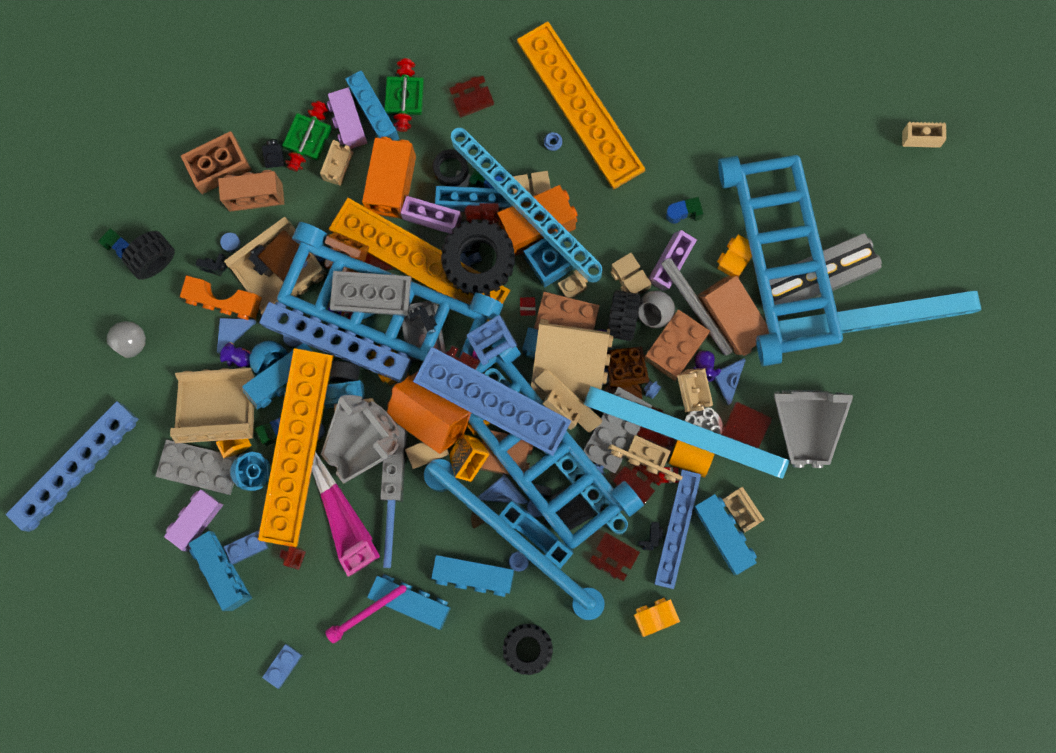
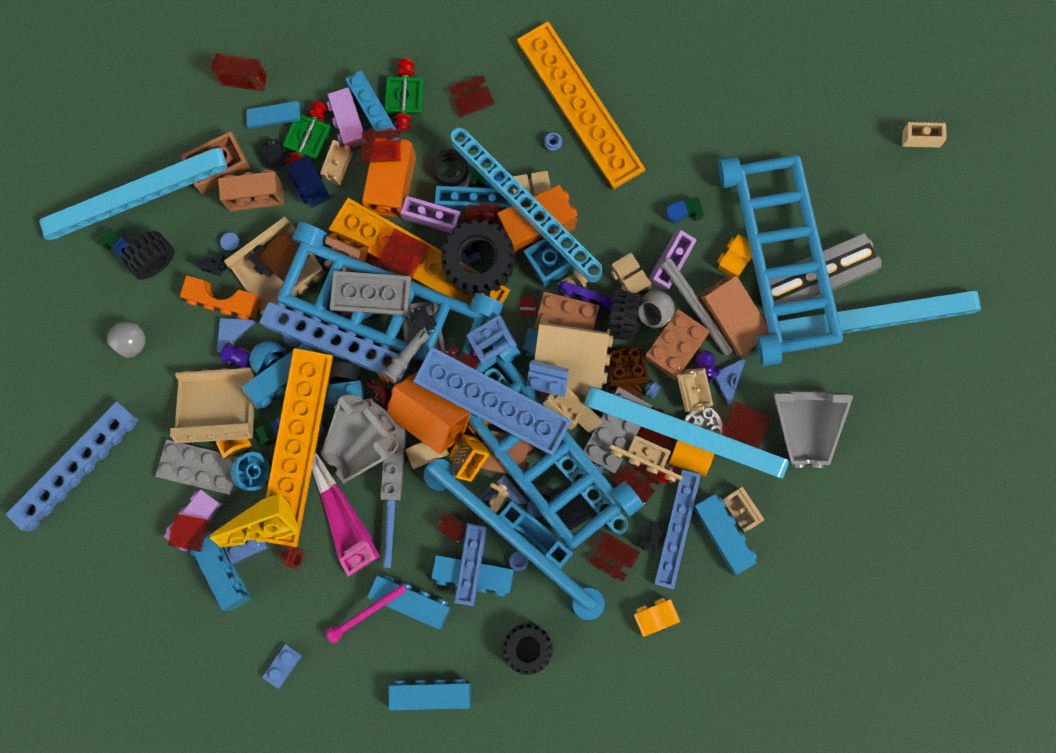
(133, 194): none -> medium azure beam
(188, 532): none -> clear red piece
(239, 72): none -> clear red window
(263, 520): none -> yellow wedge
(273, 114): none -> dark azure tile
(308, 182): none -> clear blue brick
(381, 394): none -> clear red piece
(382, 150): none -> clear red plate
(400, 363): none -> light grey pin
(402, 253): none -> clear red tile
(430, 696): none -> dark azure brick
(452, 527): none -> clear red brick
(470, 565): none -> medium blue tile
(498, 500): none -> tan bracket
(547, 378): none -> medium blue plate
(585, 295): none -> dark purple plate

